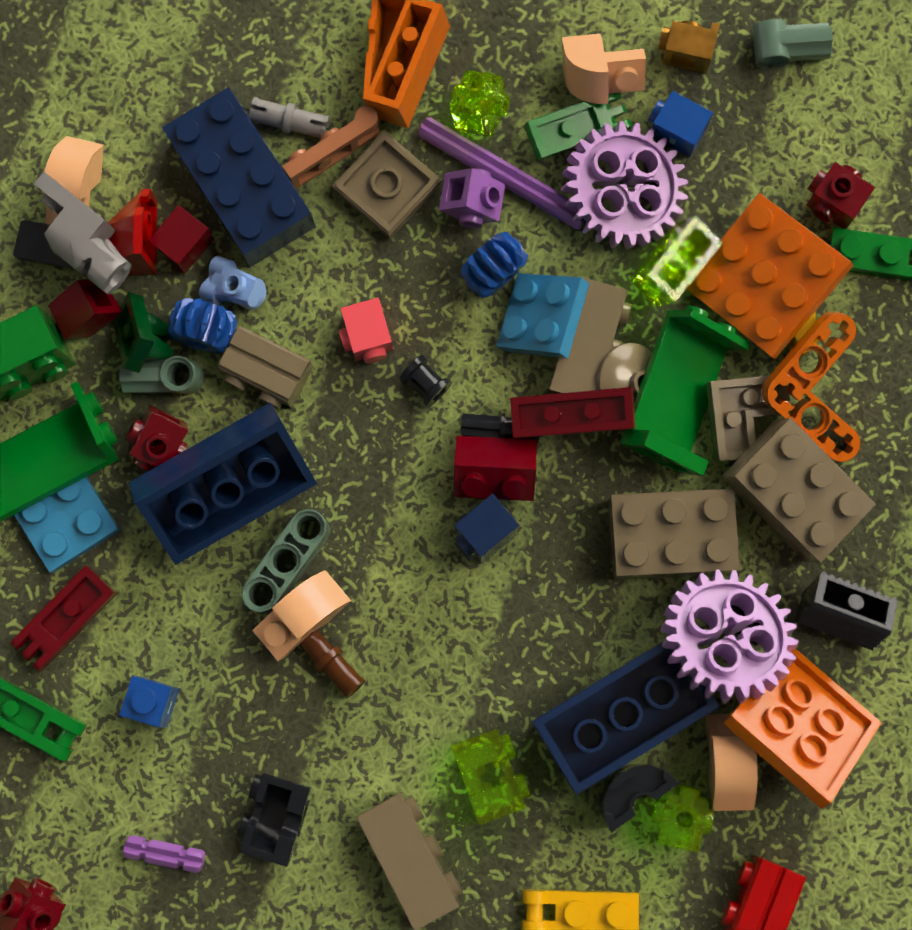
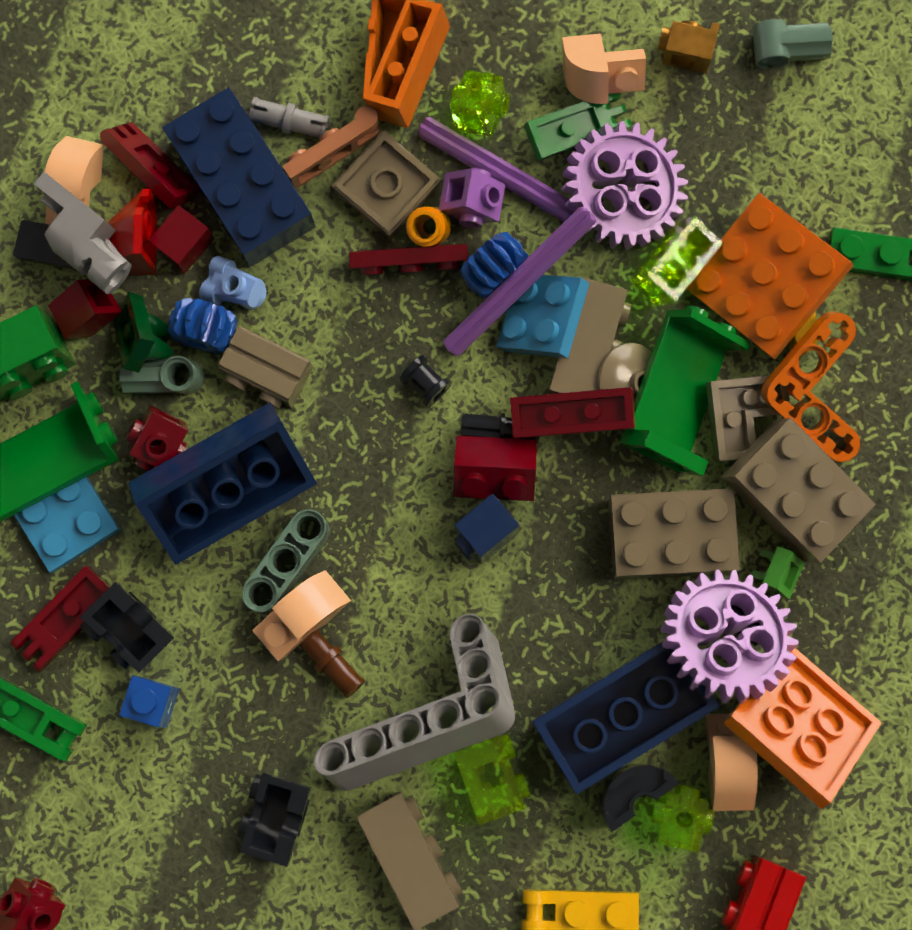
(127, 627): none -> black cylinder
(150, 164): none -> dark red hinge
(164, 854): medium lavender axle -> none
(366, 331): coral brick -> none
(408, 258): none -> dark red plate
(417, 226): none -> light orange brick
(430, 720): none -> light grey beam
(520, 281): none -> medium lavender axle
(680, 122): blue brick -> none
(782, 571): none -> bright green tile
(838, 195): dark red brick -> none
(847, 611): black brick -> none

